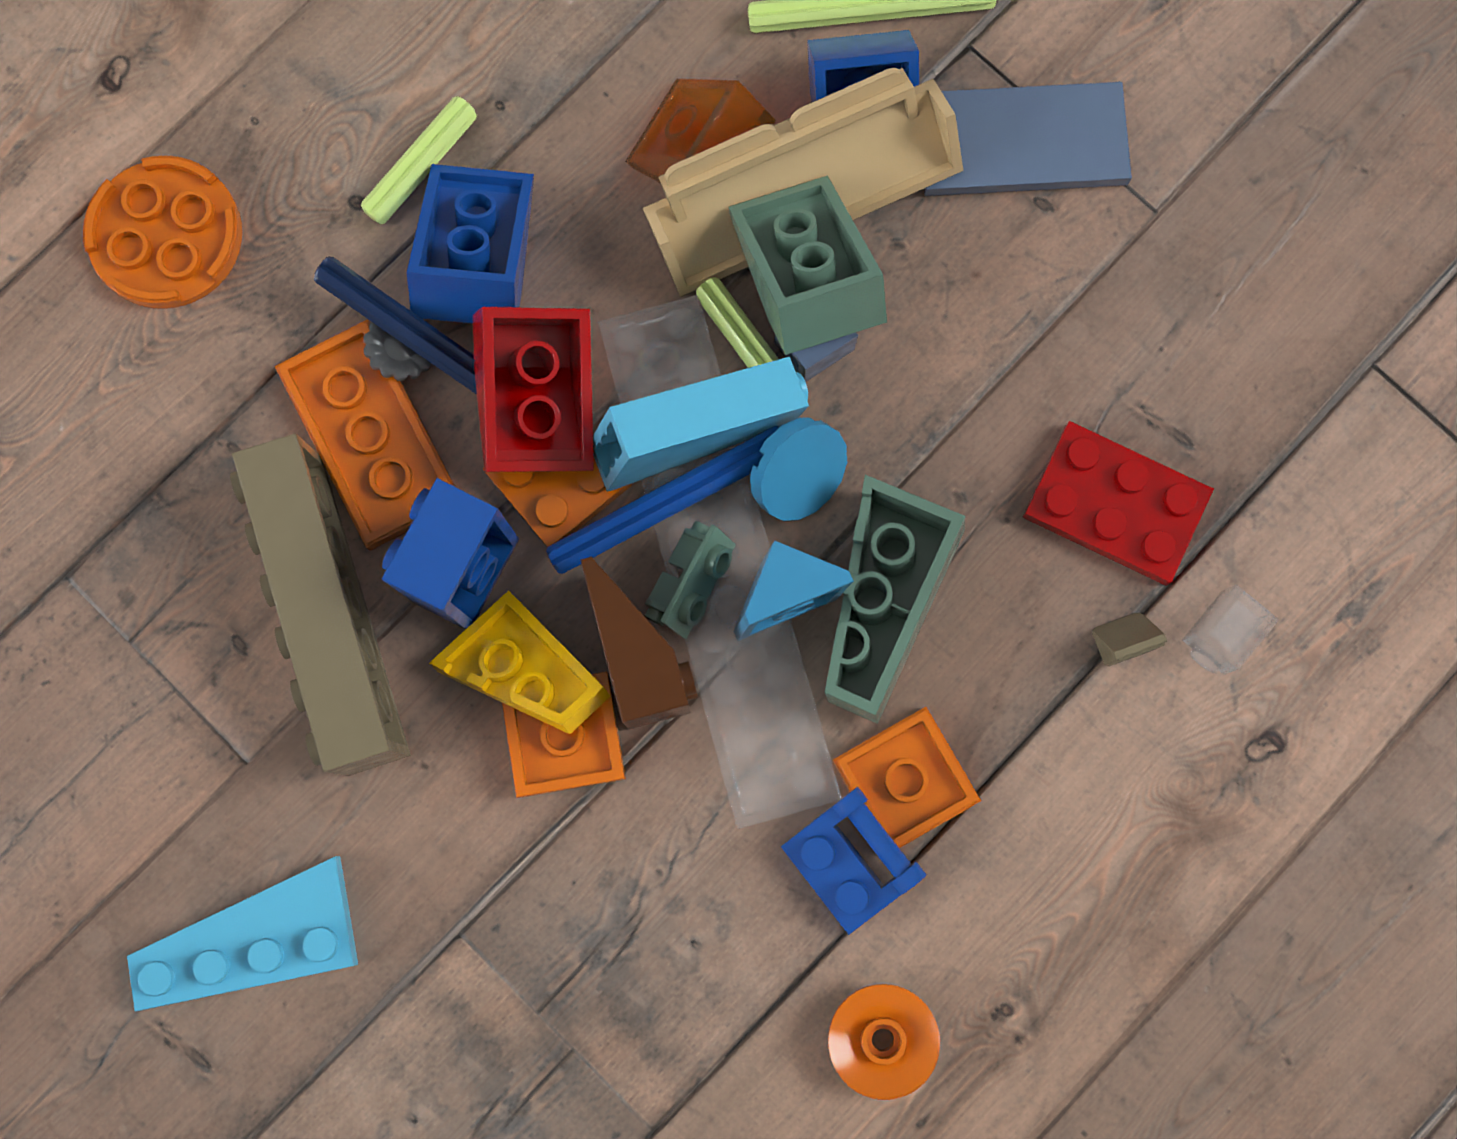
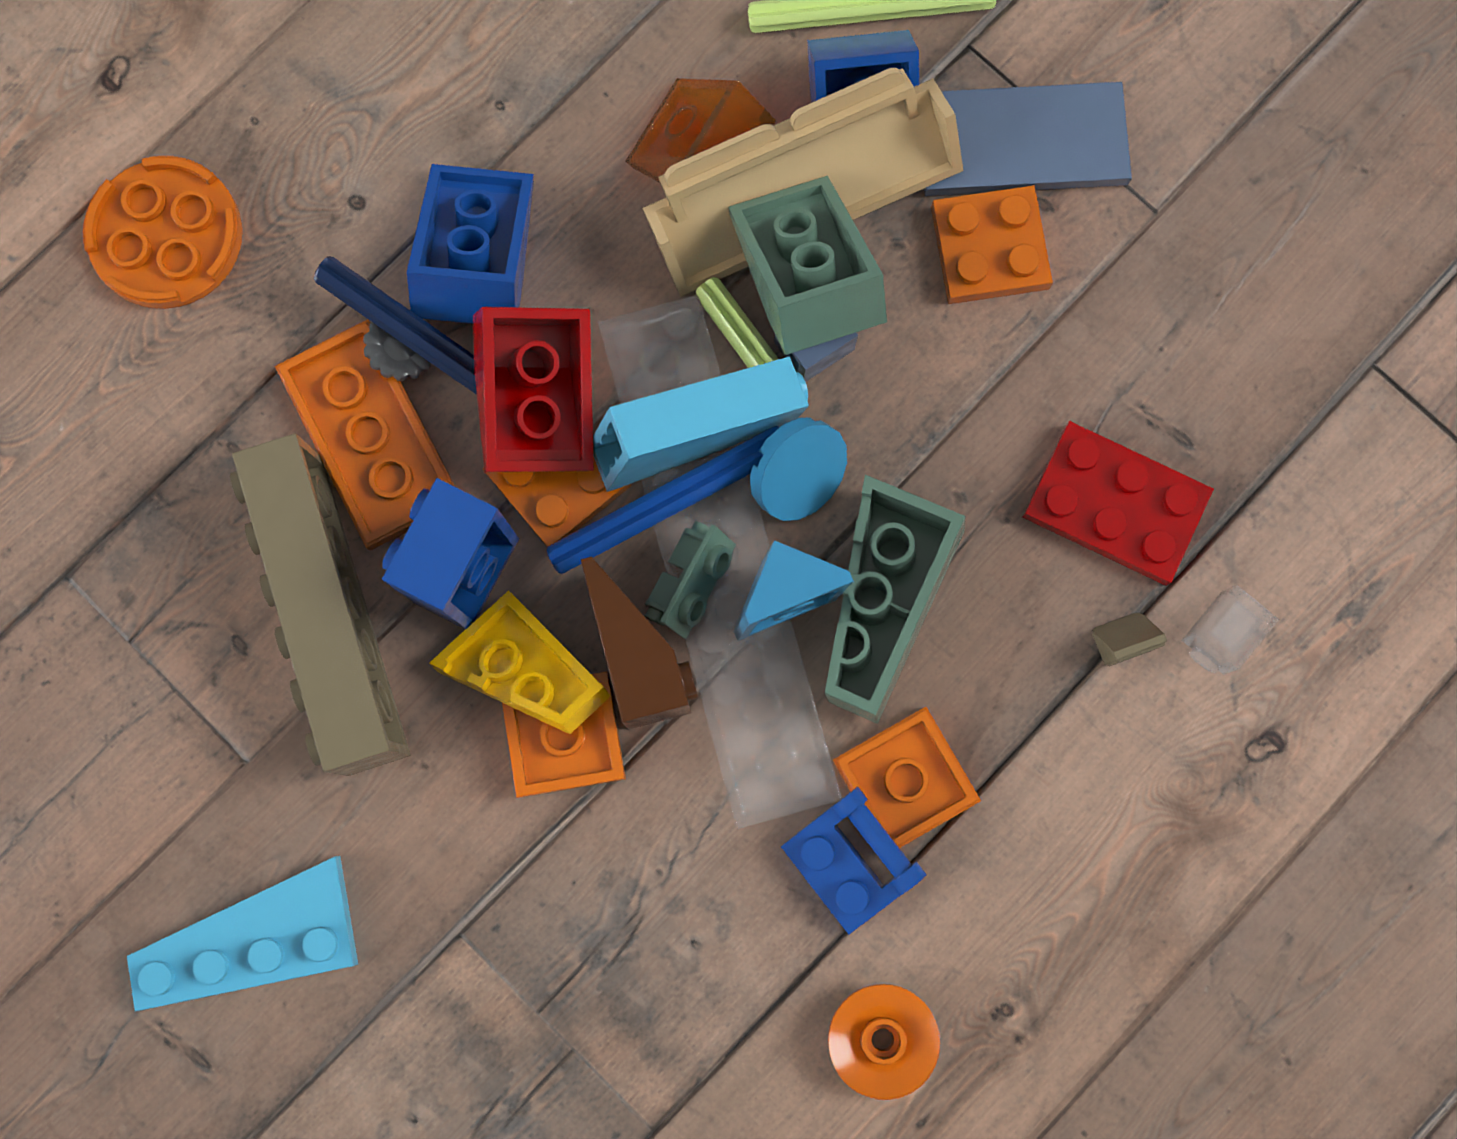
(417, 160): yellowish green axle -> none
(991, 244): none -> orange plate

